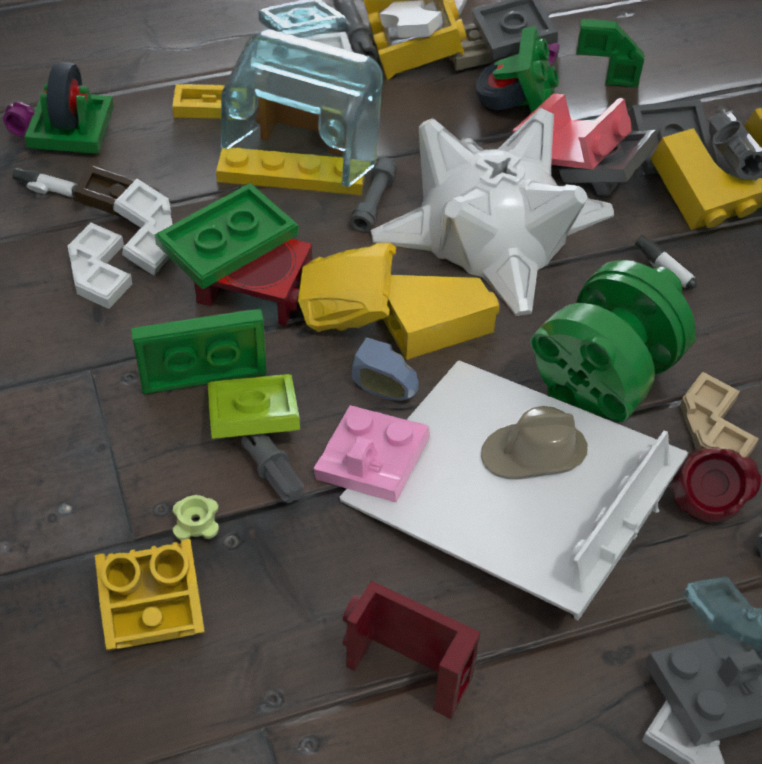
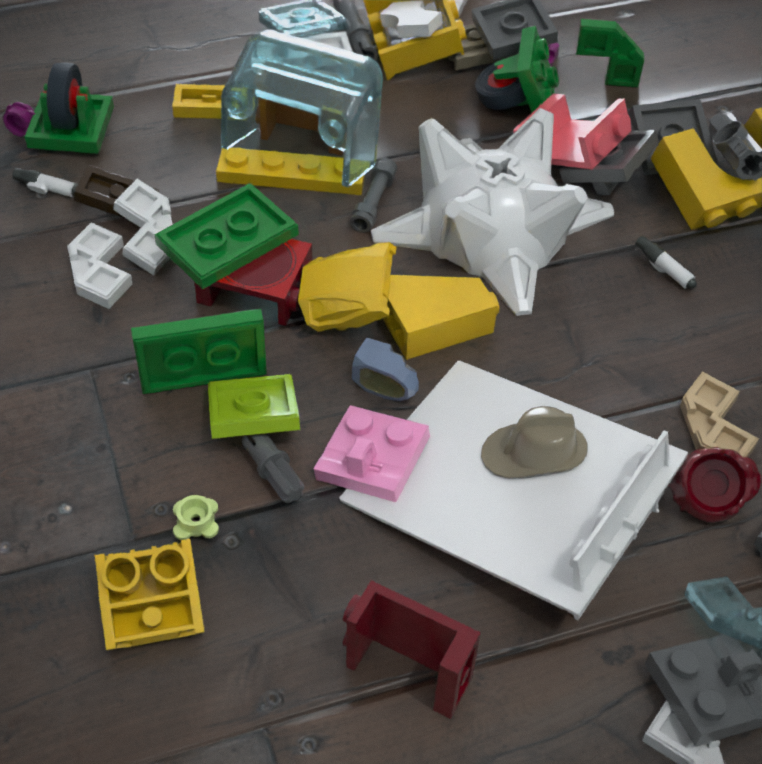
(615, 339): green piece -> none

